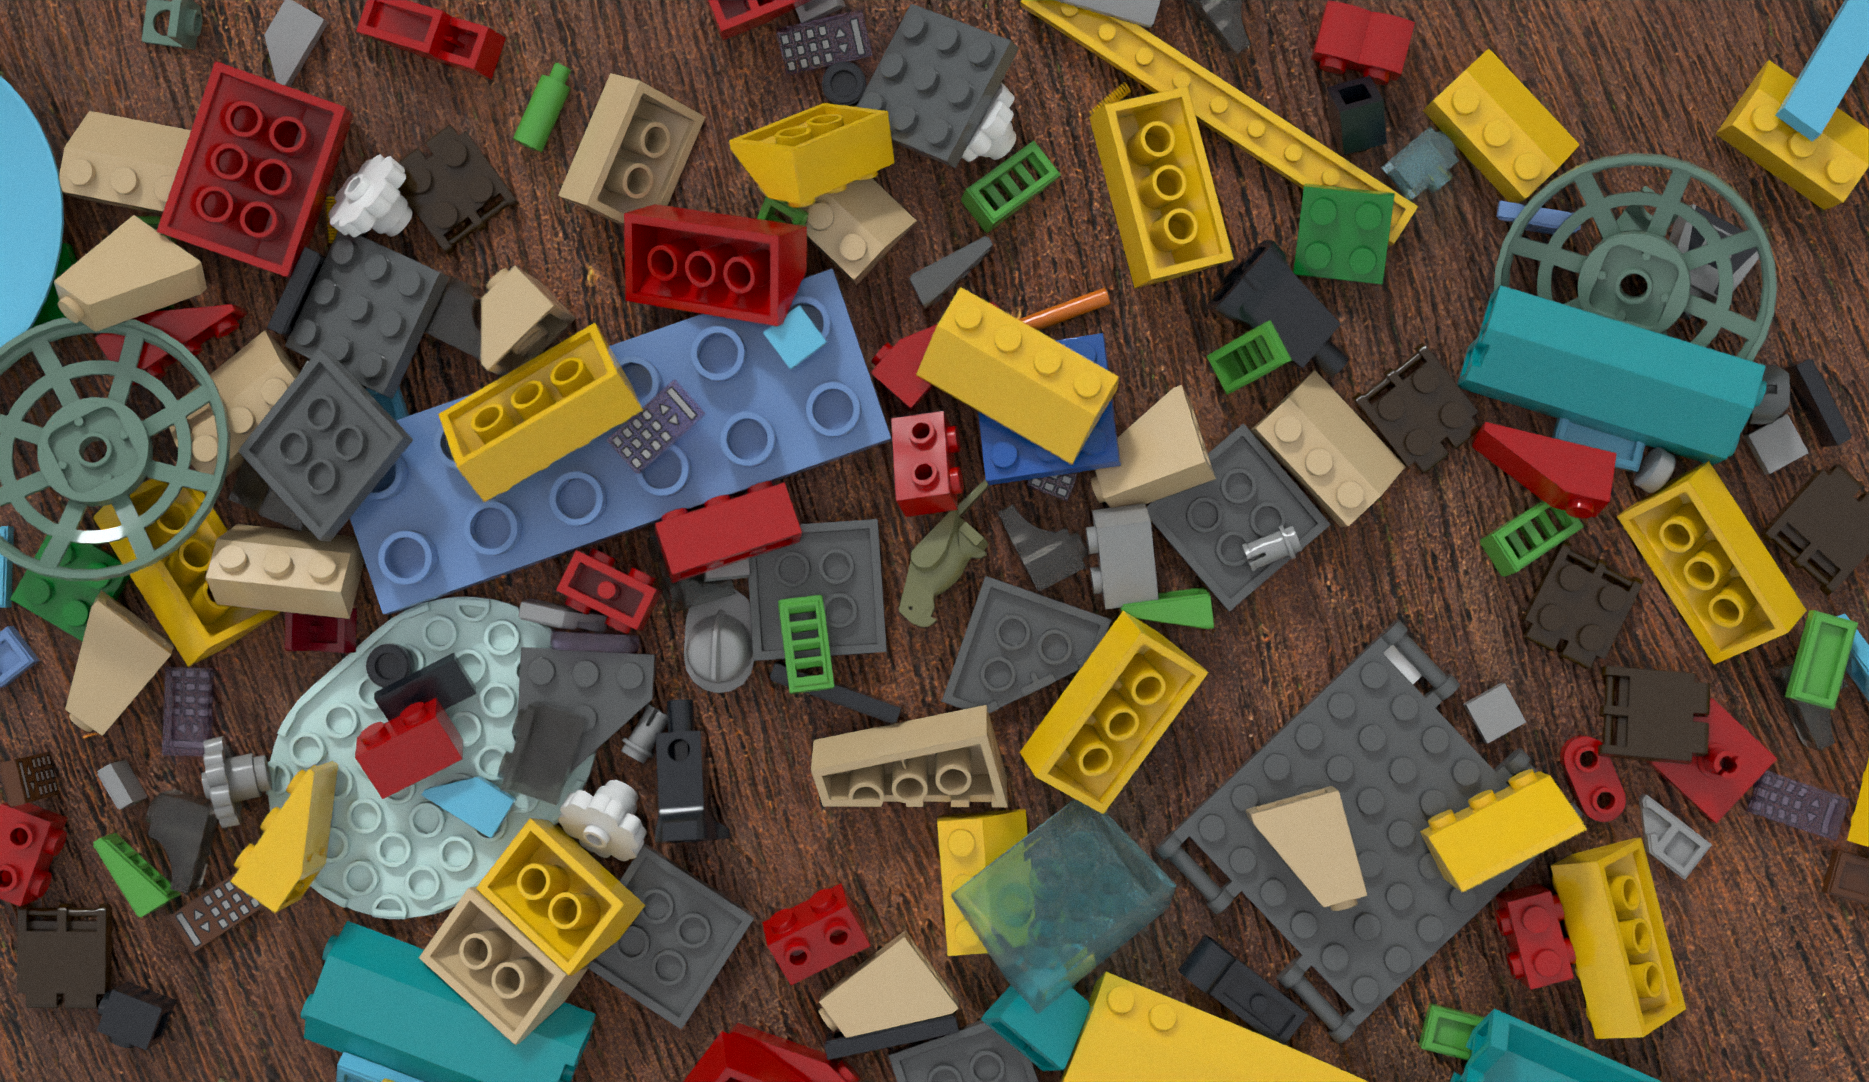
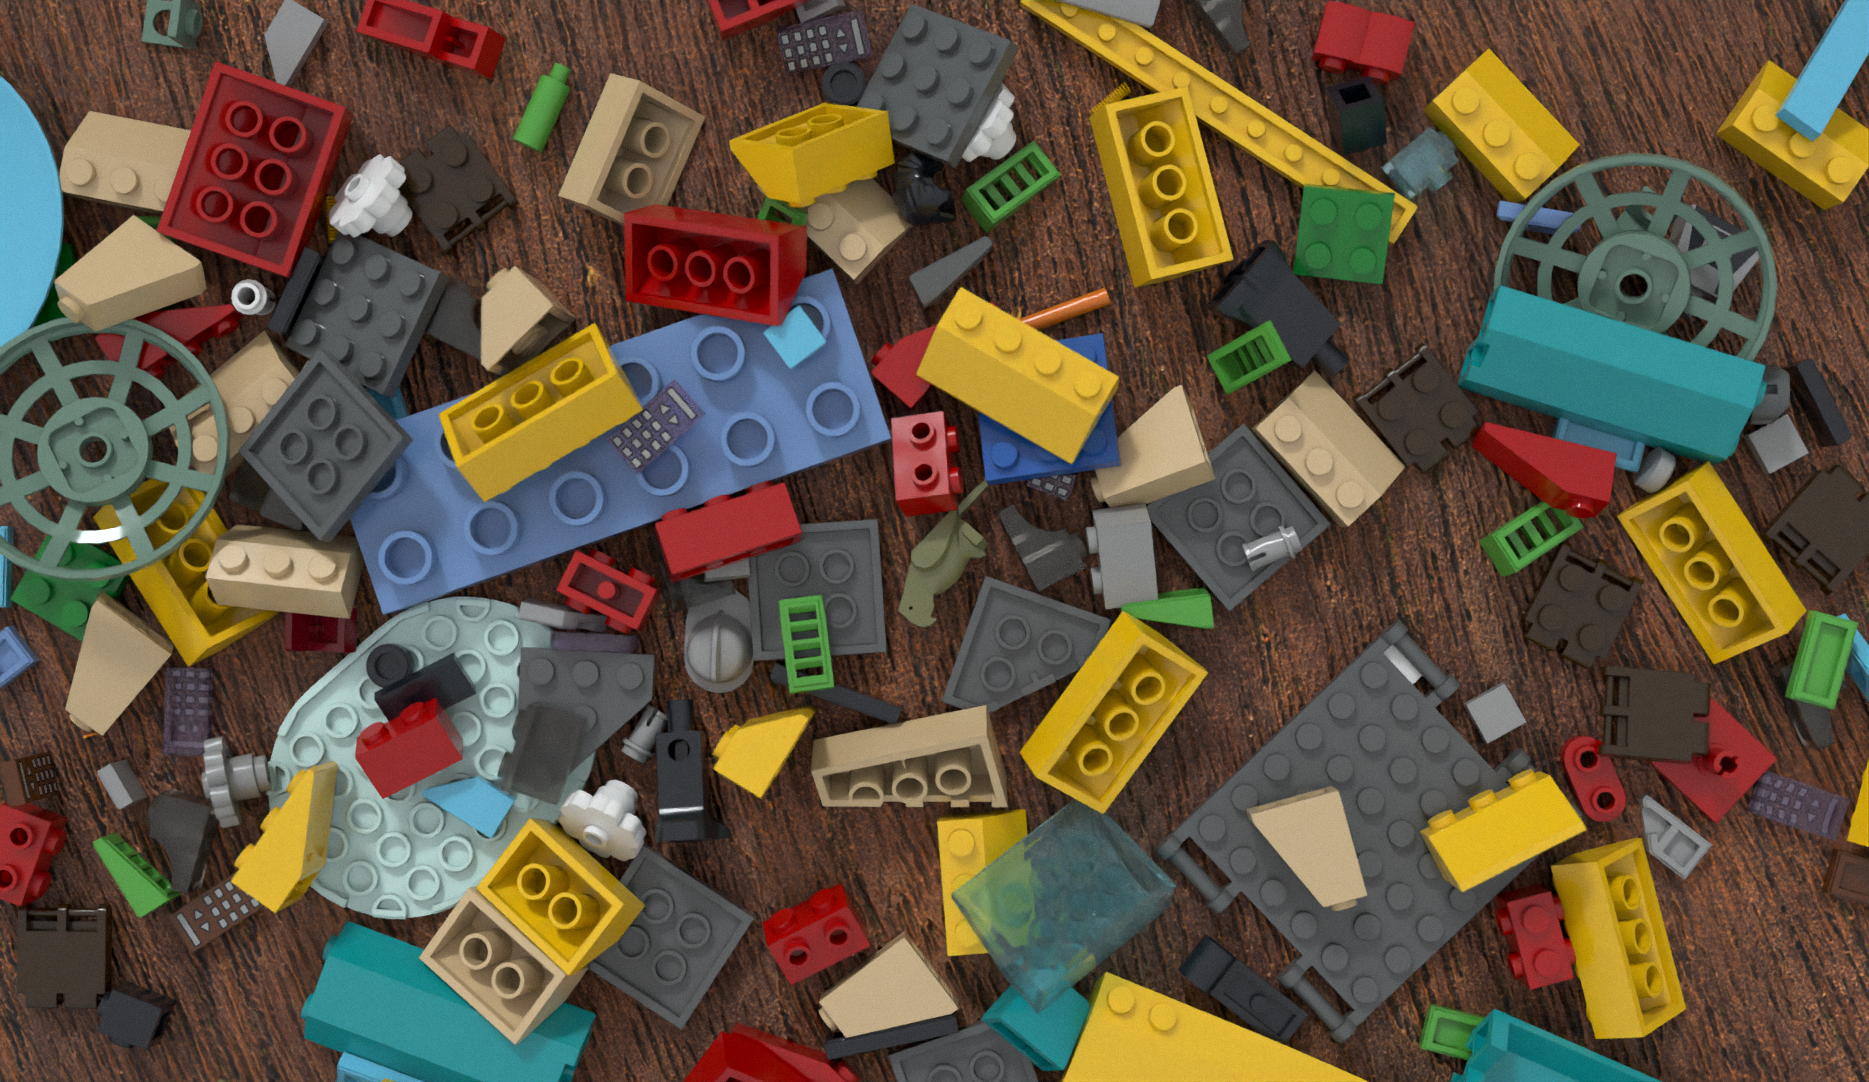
(247, 290): none -> white pin
(760, 748): none -> yellow slope
(917, 195): none -> black hair

